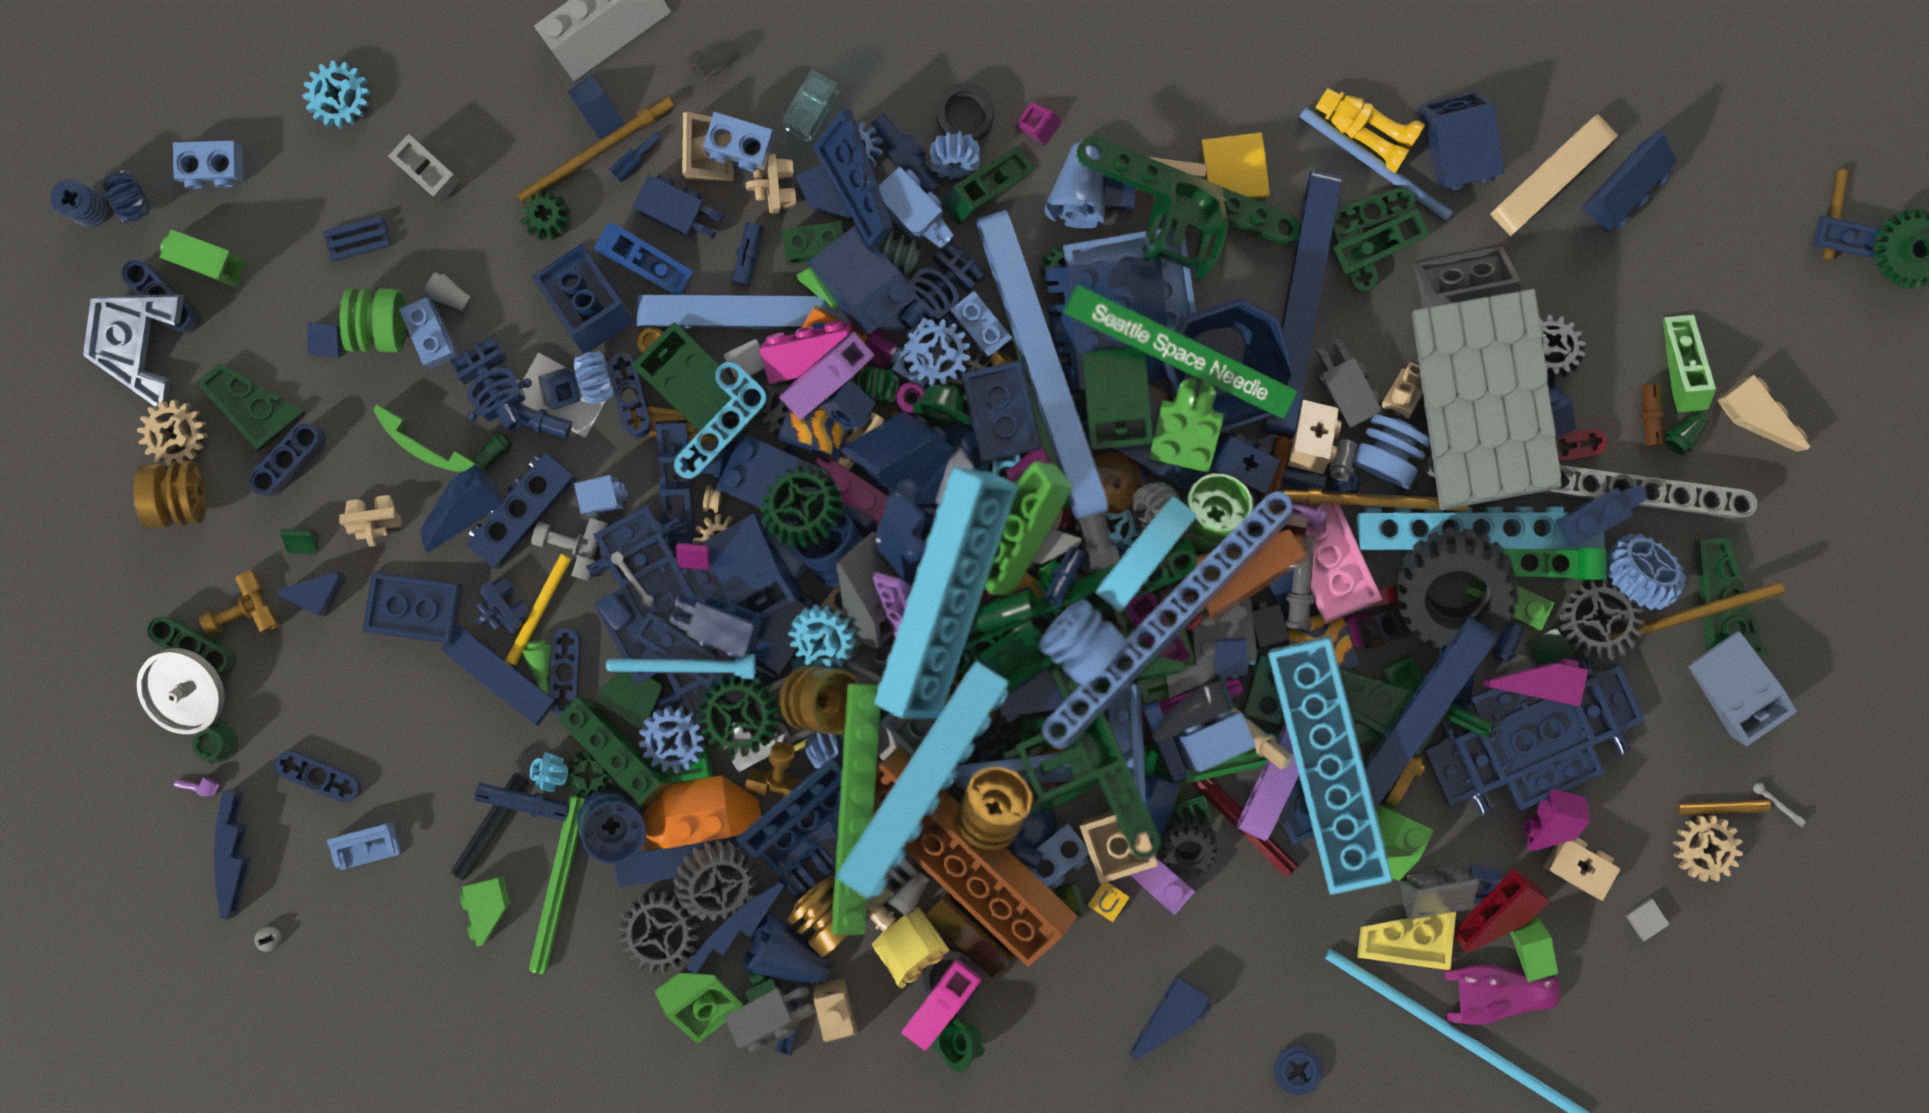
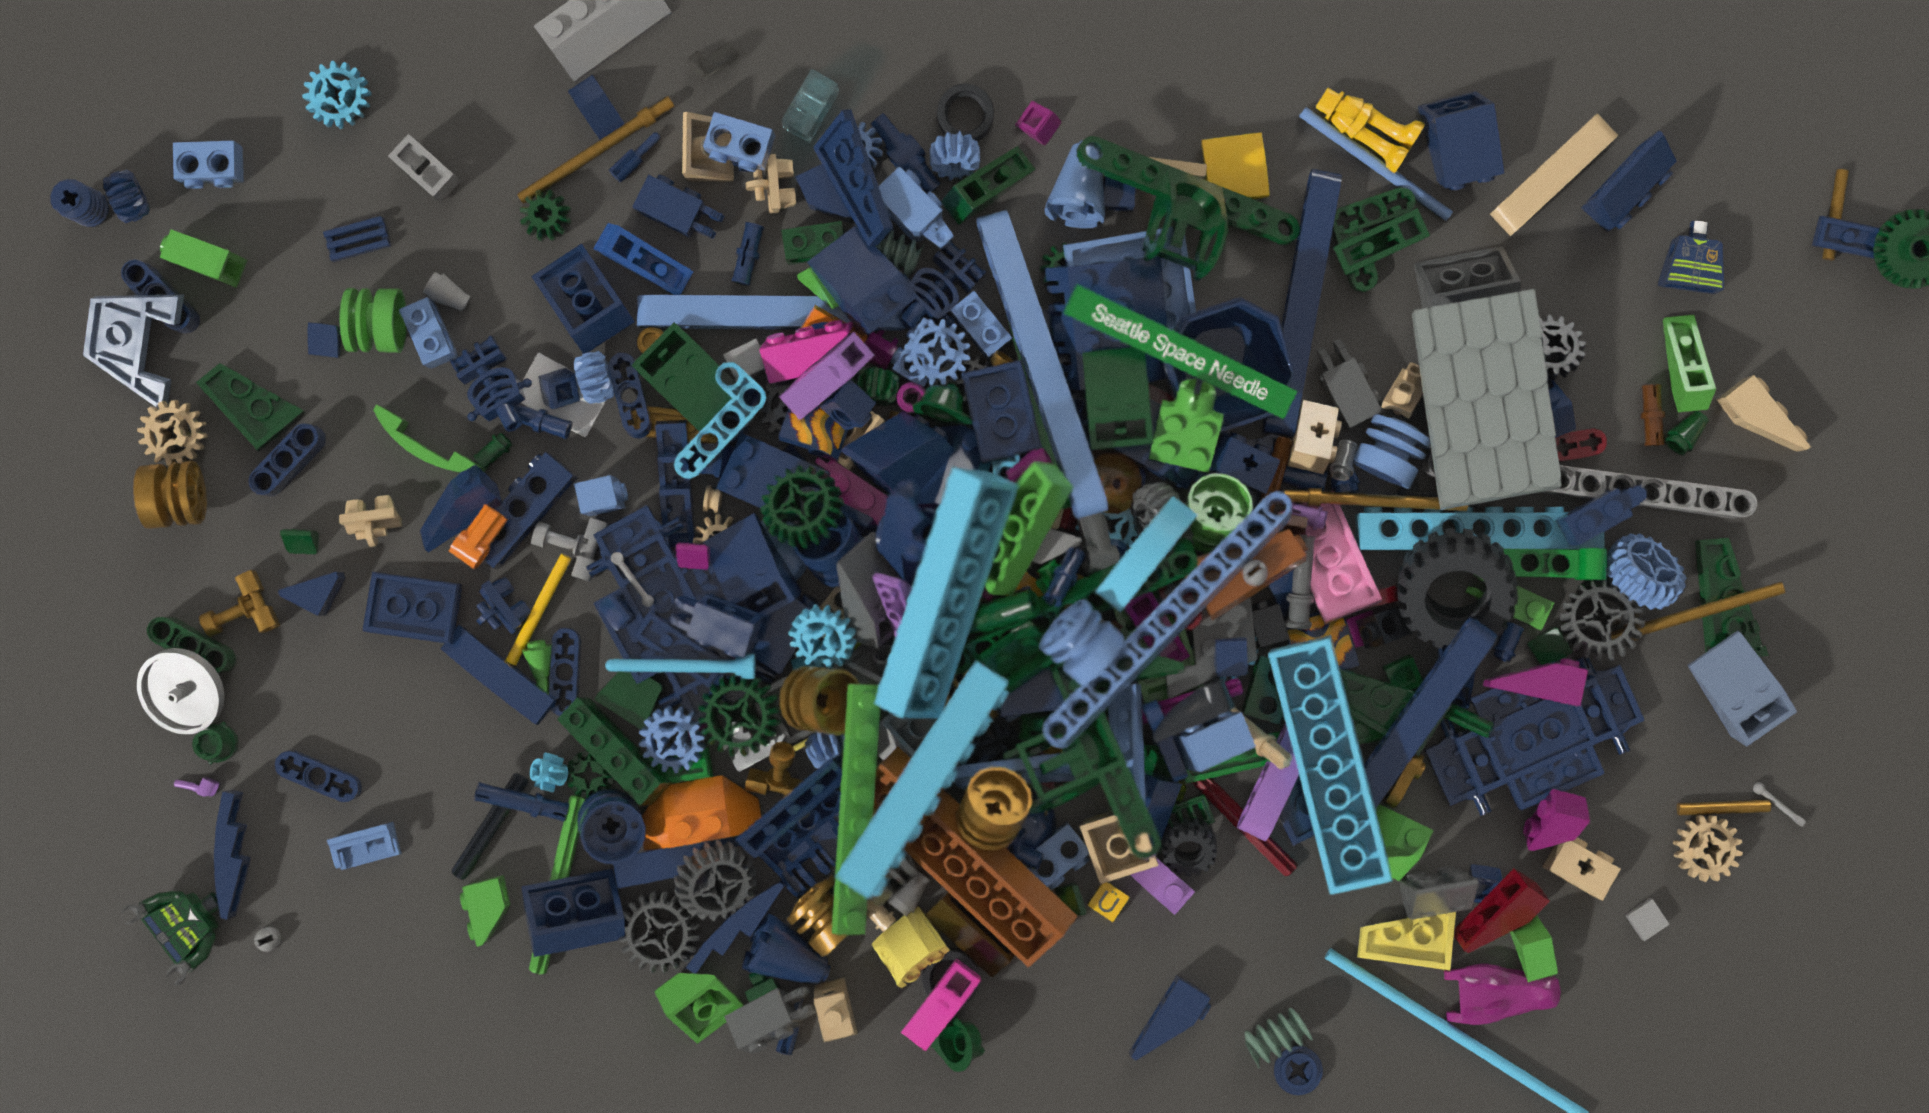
(180, 926): none -> torso
(474, 543): none -> orange piece
(573, 912): none -> dark blue slope
(1259, 577): none -> light grey hinge
(1276, 1036): none -> sand green piece
(1694, 262): none -> dark blue torso

